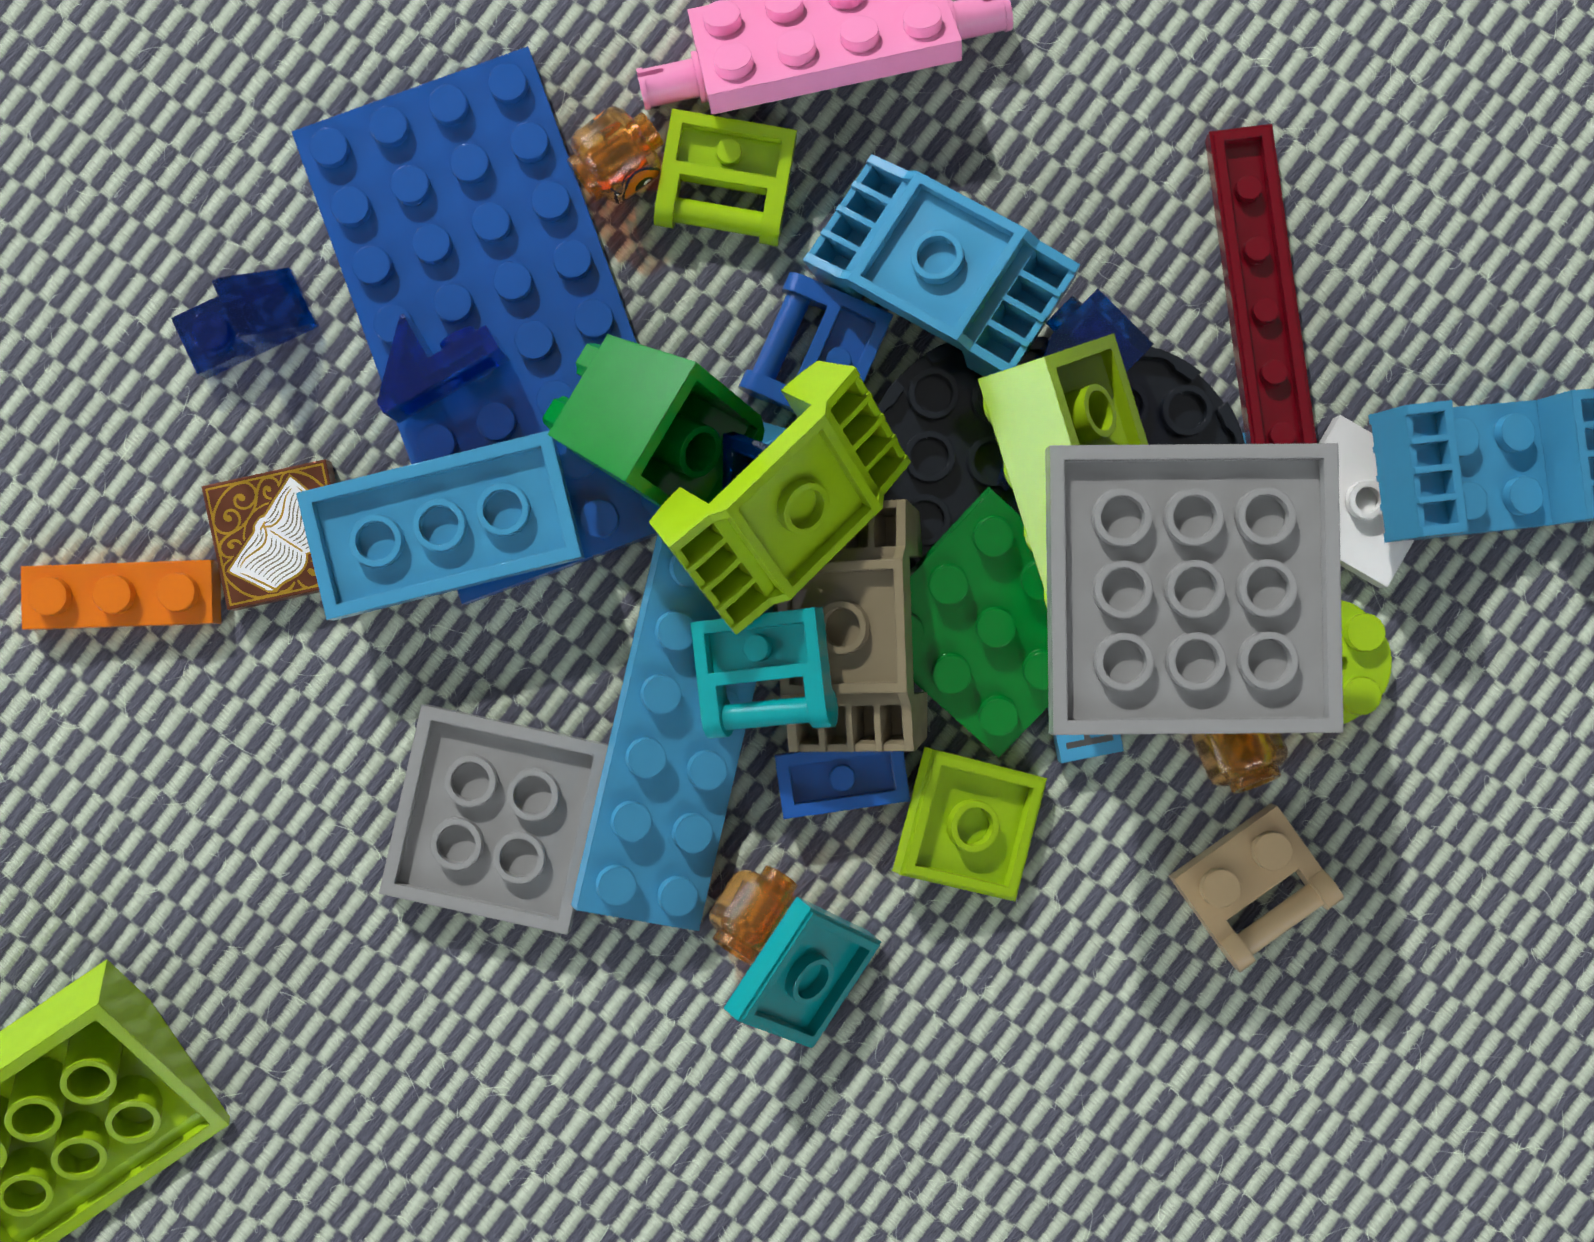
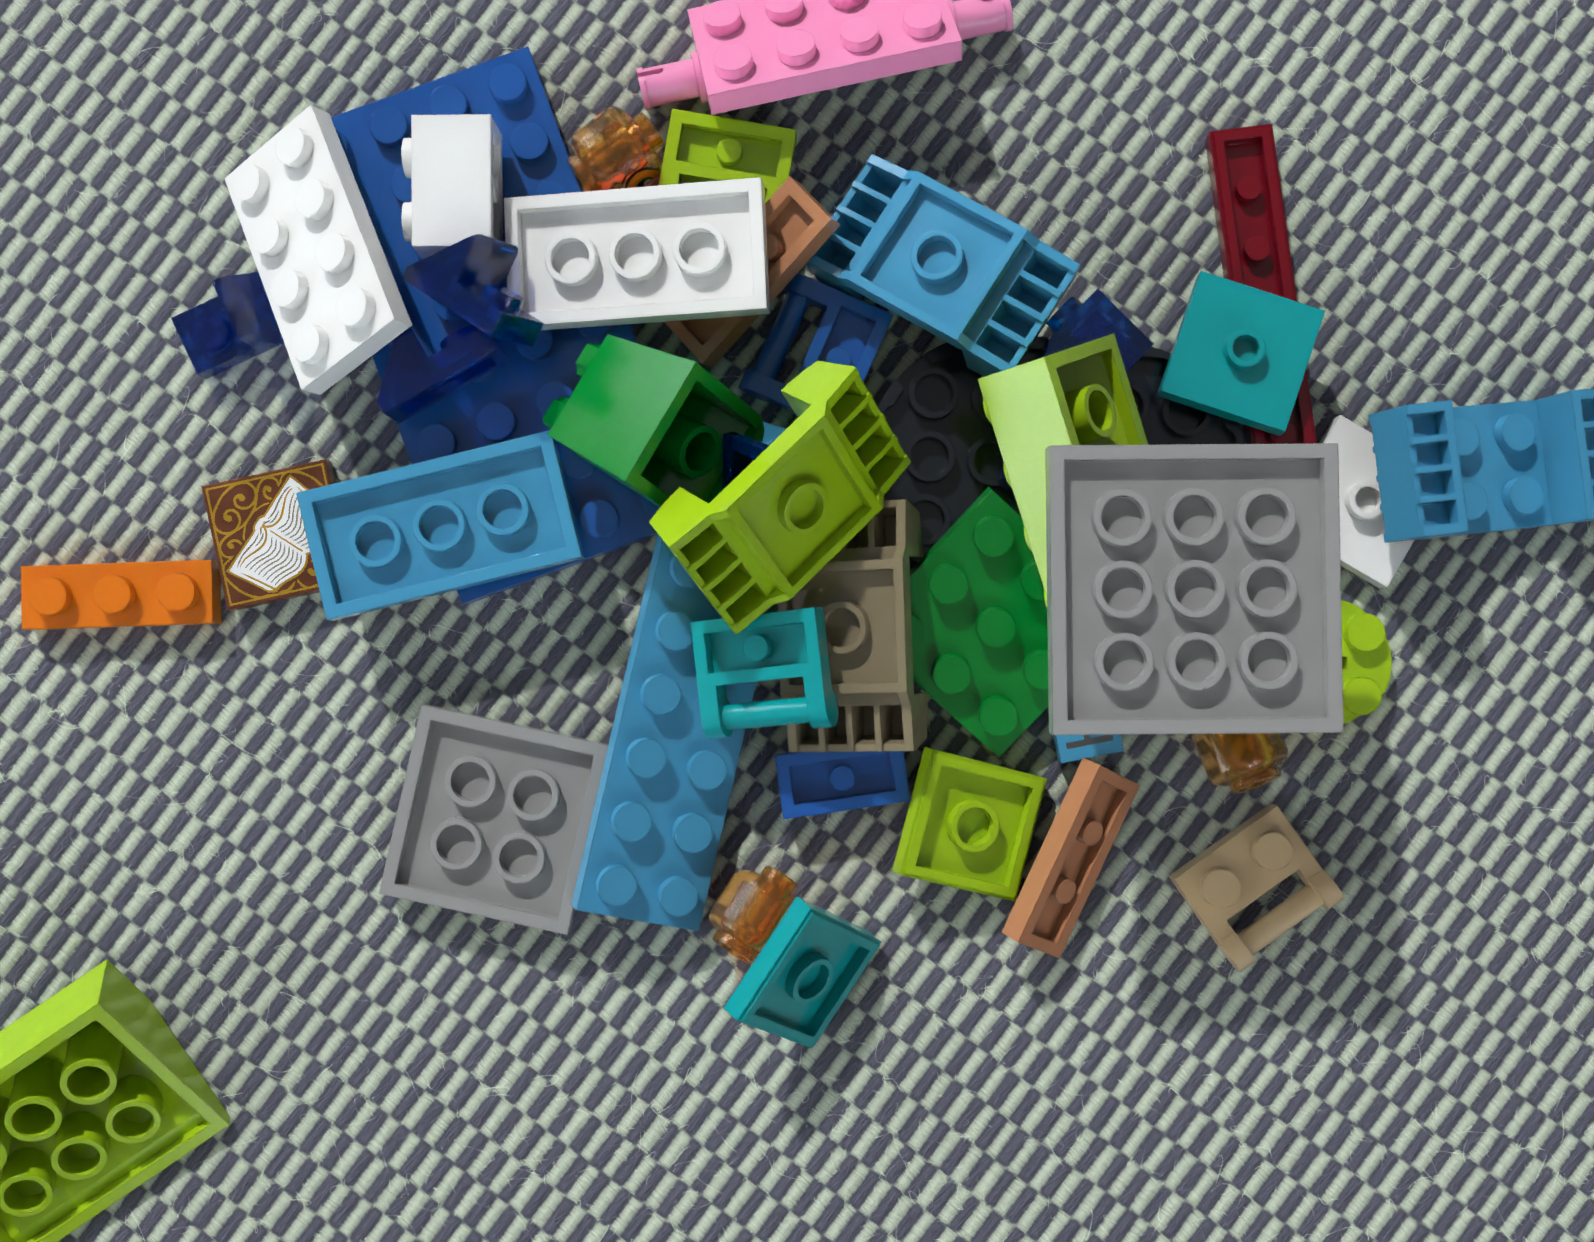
(317, 251): none -> white plate
(453, 180): none -> white brick
(470, 283): none -> clear blue slope
(641, 253): none -> white plate
(795, 232): none -> nougat plate
(1070, 858): none -> nougat plate
(1241, 353): none -> teal plate

